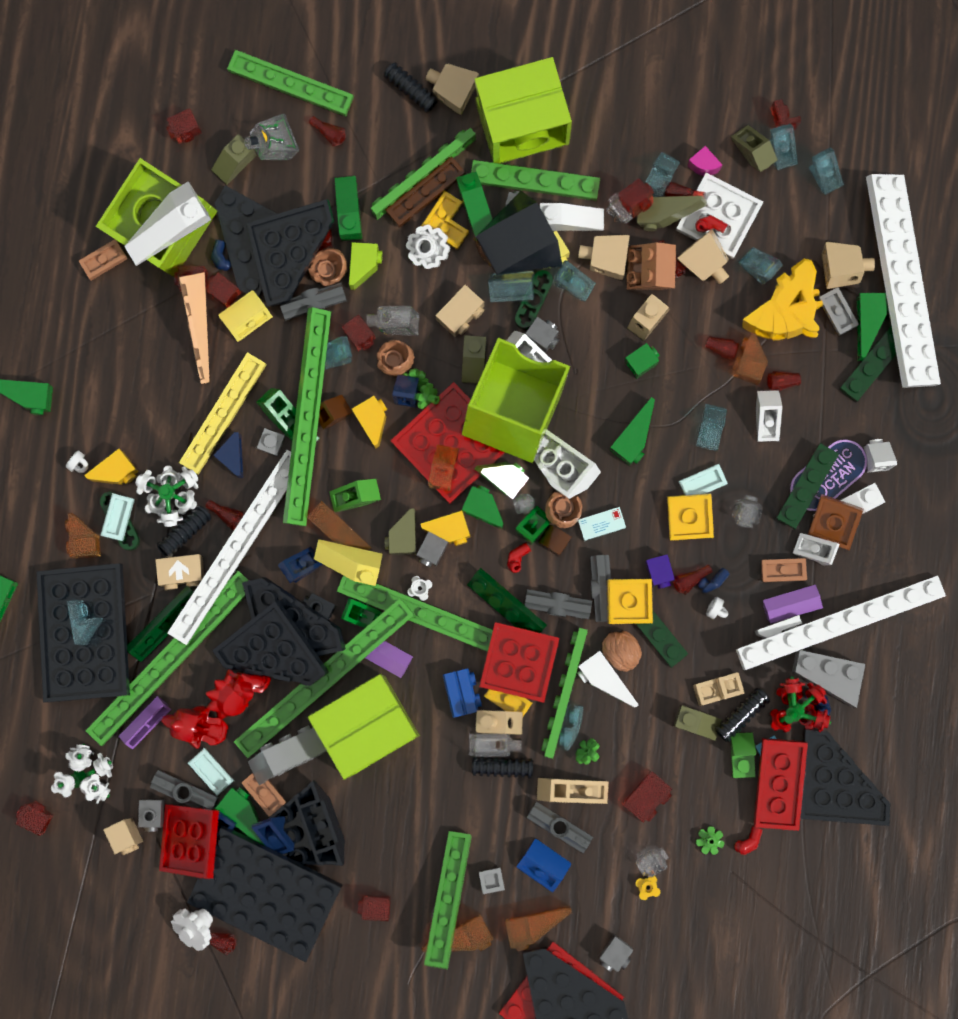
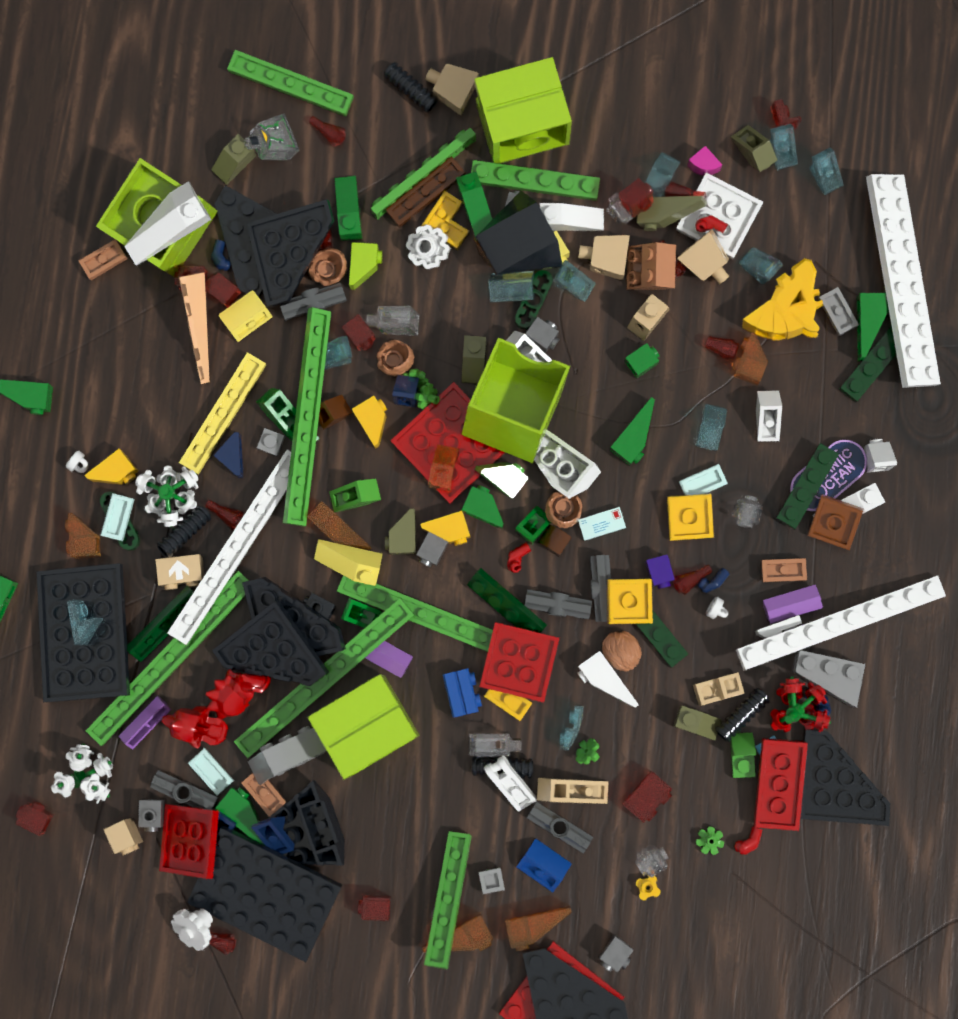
(183, 126): clear red brick -> none
(299, 565): dark blue slope -> none
(422, 594): white plate -> none
(460, 311): tan brick -> none
(497, 722): tan torso -> none
(510, 783): none -> white plate
(523, 503): clear plate -> none
(561, 702): bright green plate -> none
(782, 380): clear red cone -> none
(816, 549): white slope -> none
(844, 264): tan torso -> none

